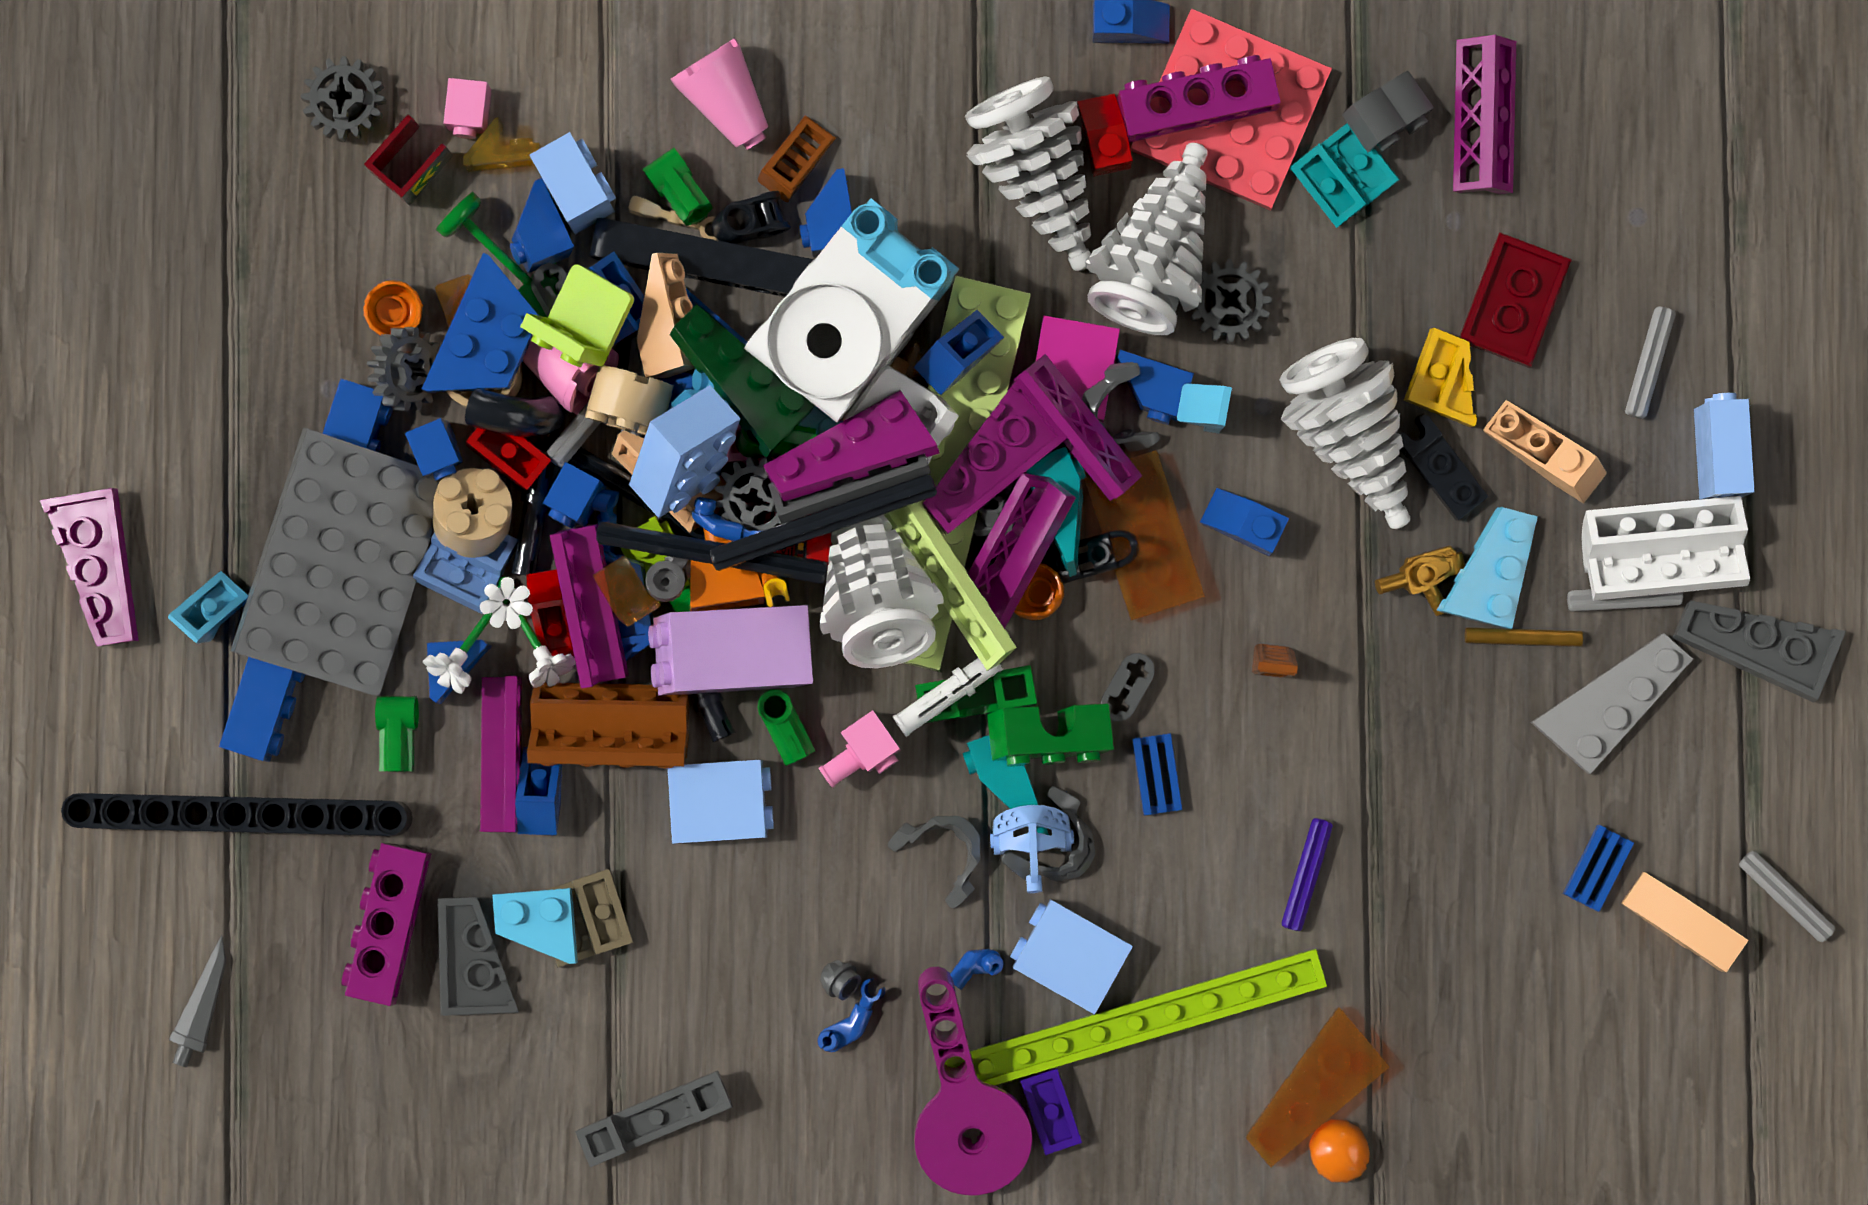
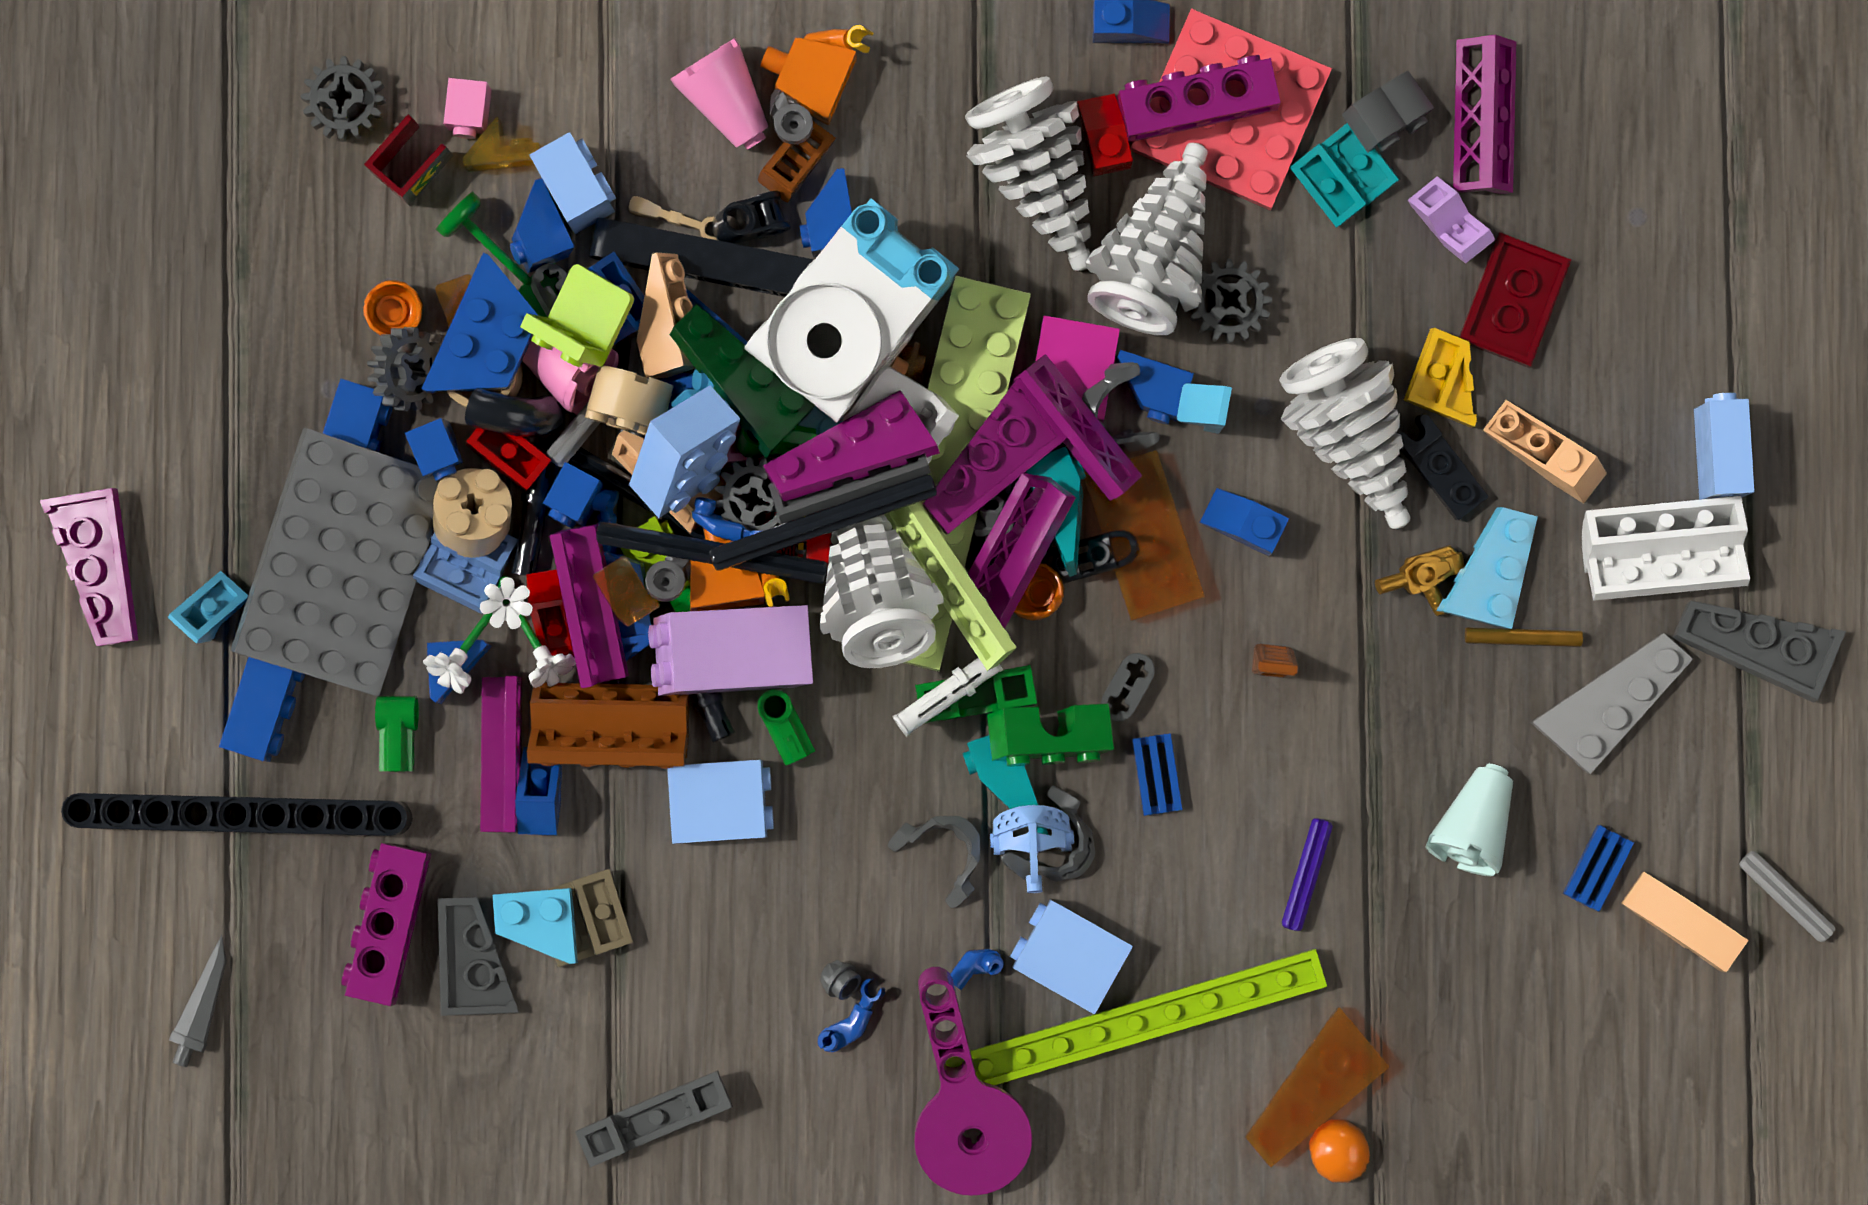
(675, 182): green piece -> none
(811, 79): none -> orange torso
(867, 748): bright pink brick -> none
(958, 352): blue slope -> none
(1051, 1111): dark purple plate -> none
(1450, 220): none -> lavender slope
(1476, 823): none -> light aqua cone
(1583, 601): light grey axle -> none
(1650, 362): light grey axle -> none

